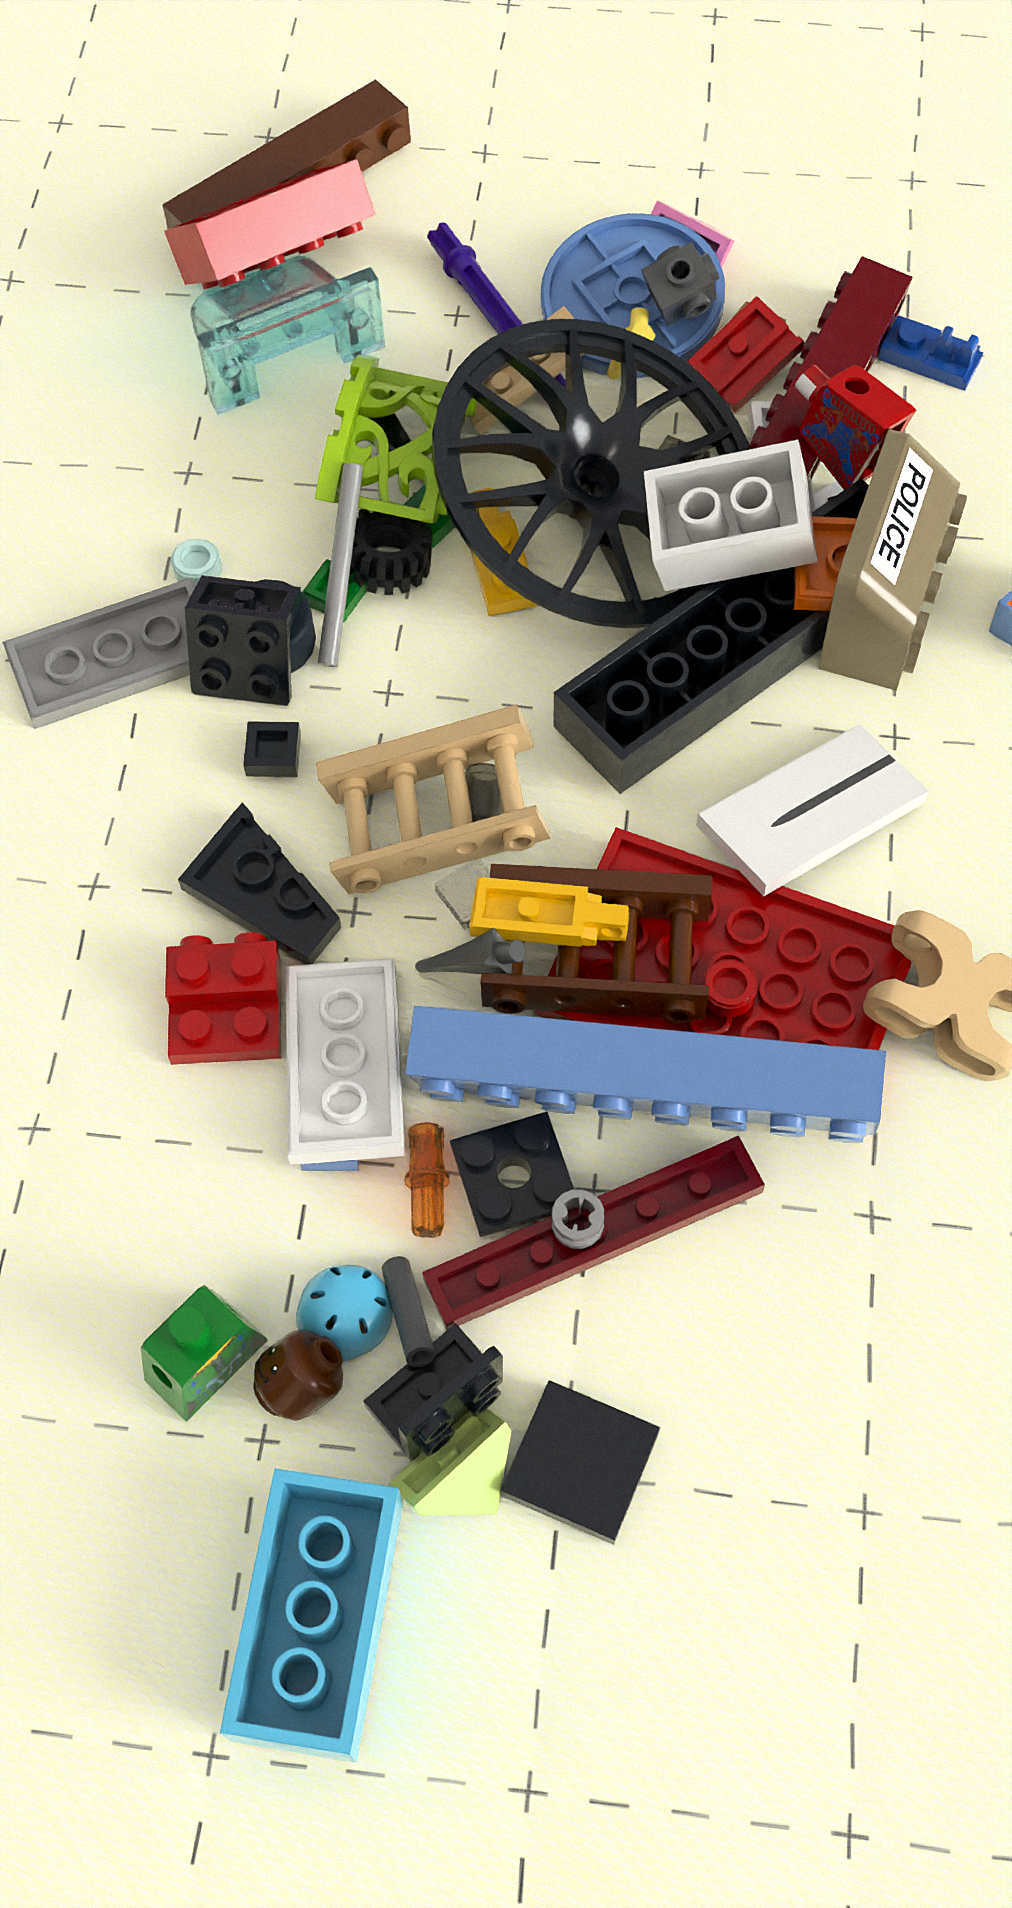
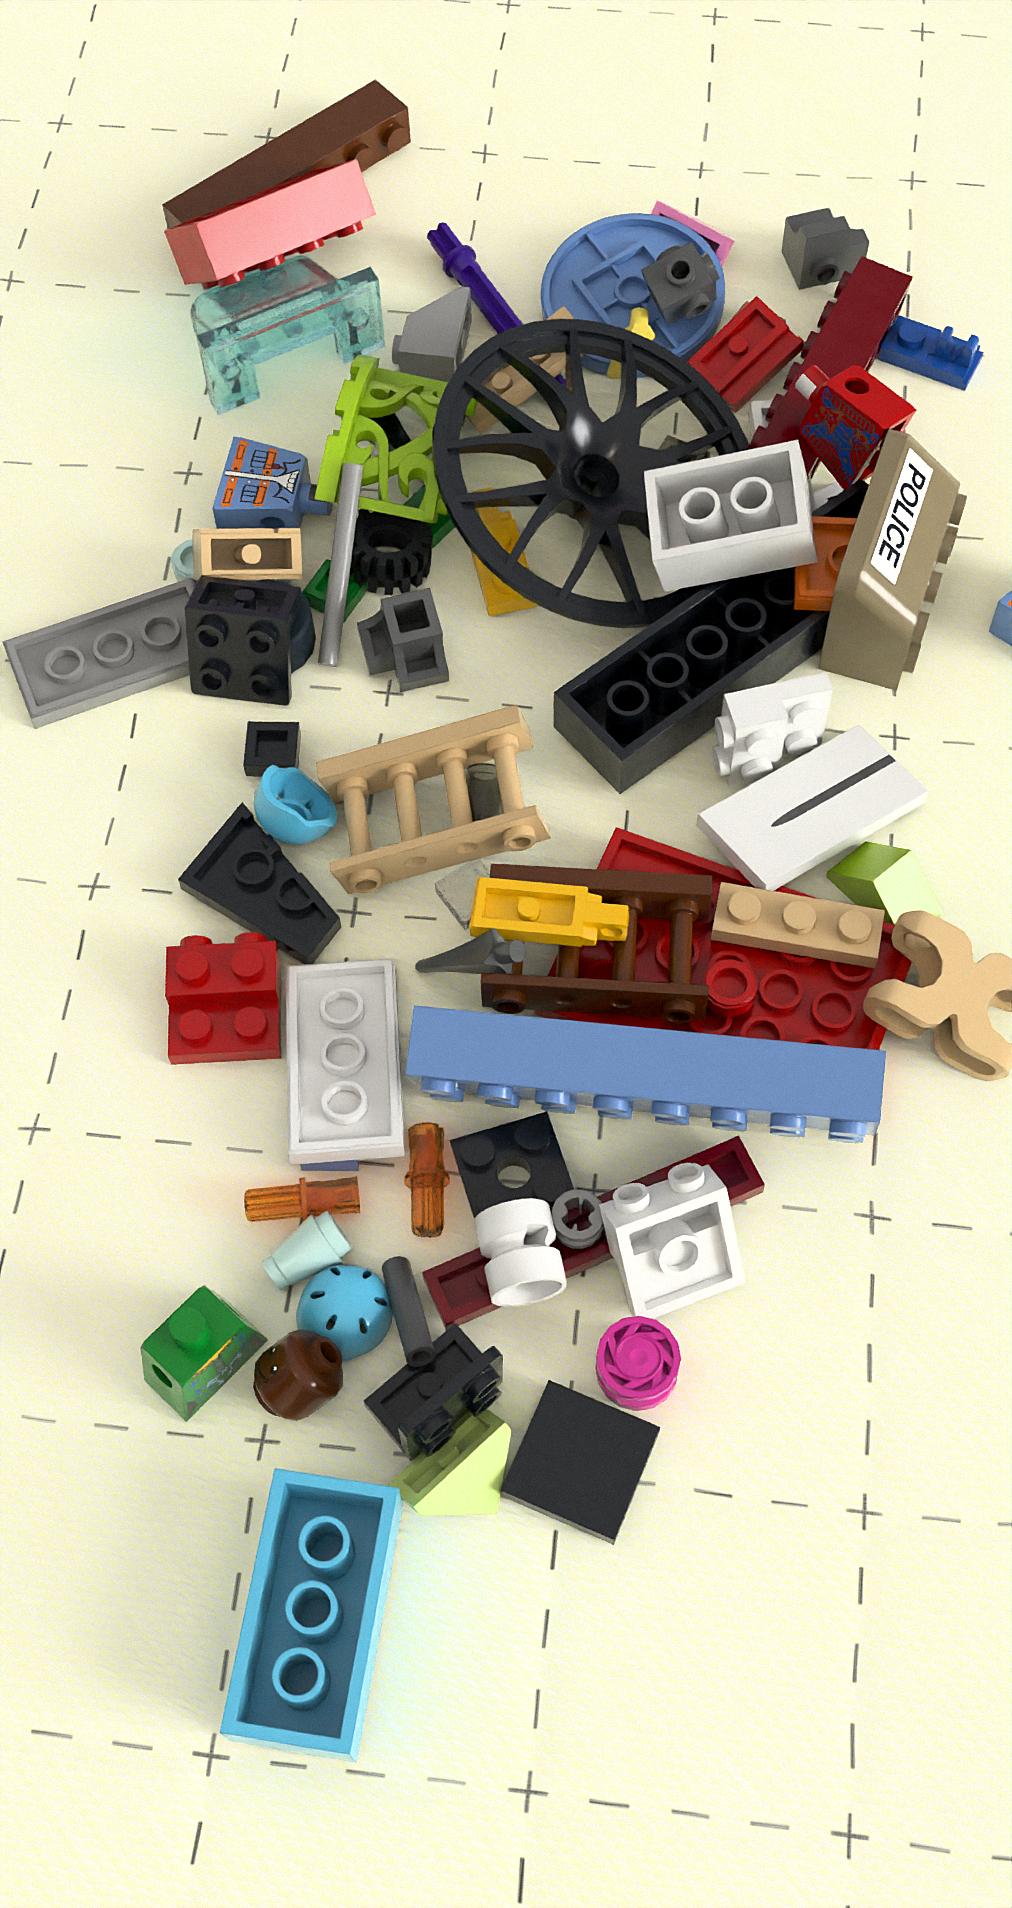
(247, 553): none -> tan brick
(265, 488): none -> medium blue torso
(289, 817): none -> medium azure helmet
(302, 1200): none -> clear orange axle
(307, 1251): none -> light aqua cone
(406, 639): none -> dark grey brick
(435, 337): none -> light grey slope
(521, 1262): none -> white wheel
(637, 1363): none -> dark pink wheel
(673, 1240): none -> white plate
(769, 723): none -> white plate
(798, 925): none -> tan plate
(821, 247): none -> dark grey brick
(884, 880): none -> lime slope

